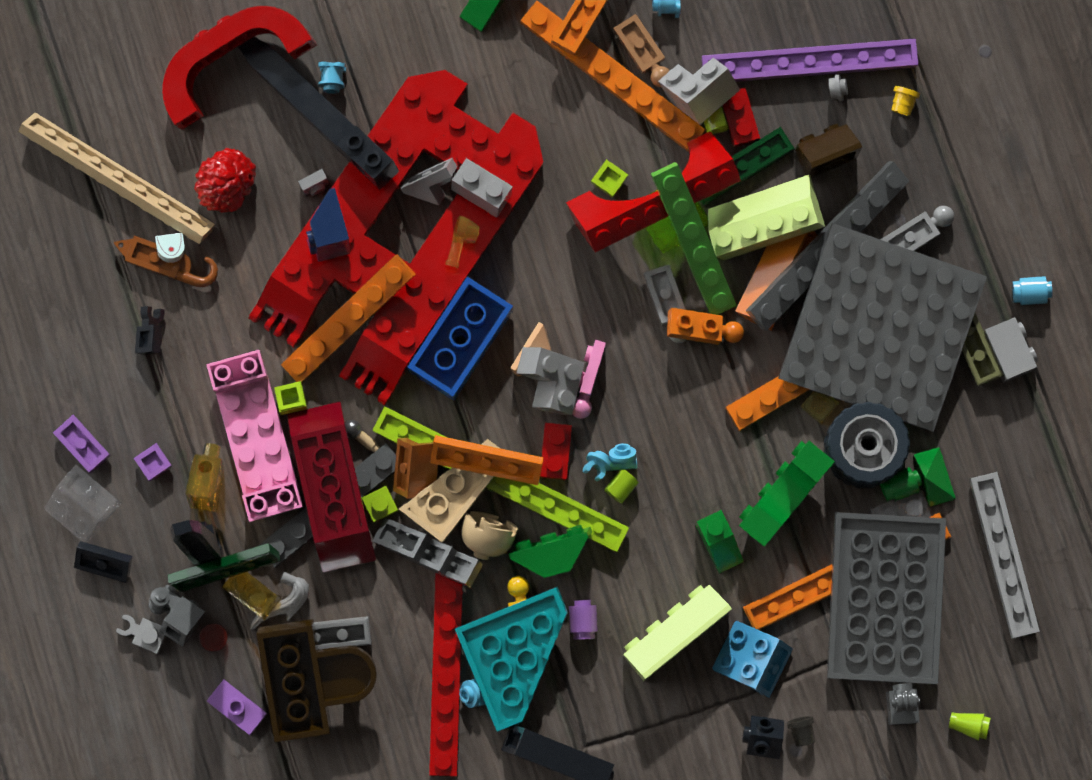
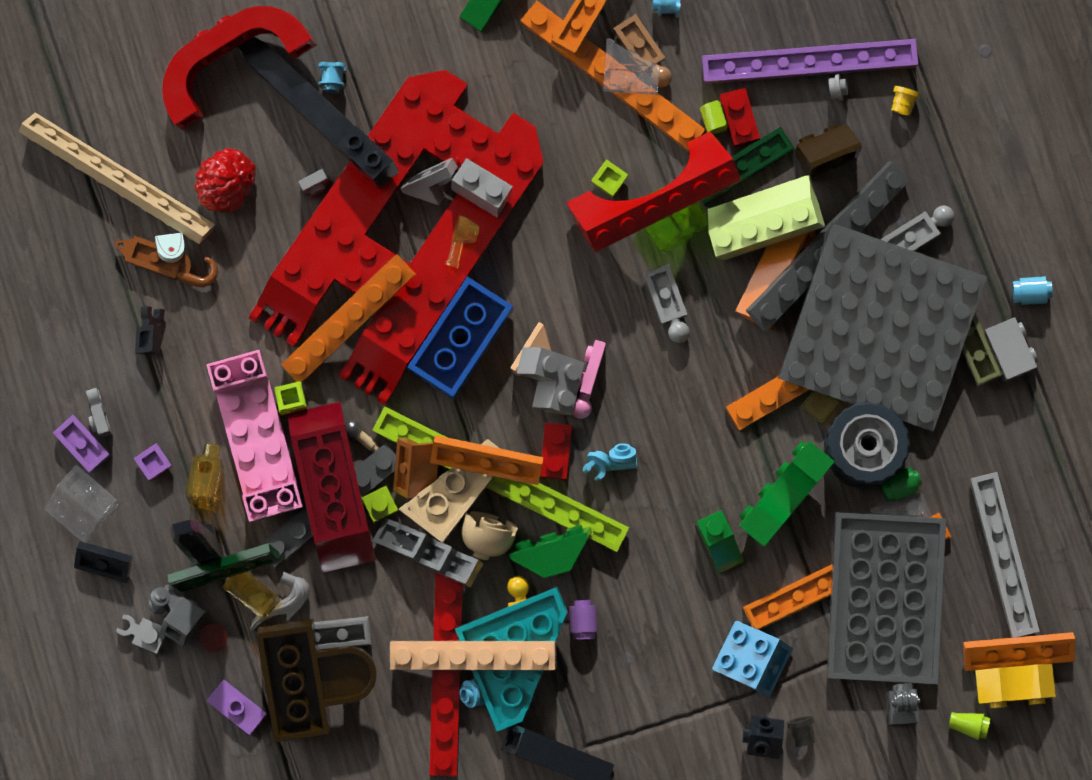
(99, 421): none -> light grey plate
(328, 230): dark blue slope -> none
(473, 655): none -> light nougat plate
(621, 486): lime brick -> none
(628, 71): none -> clear wing
(676, 632): yellowish green slope -> none
(693, 239): bright green plate -> none
(702, 92): light grey brick -> none
(702, 327): orange plate -> none
(934, 477): green slope -> none
(1015, 684): none -> yellow brick
(1019, 651): none -> orange plate

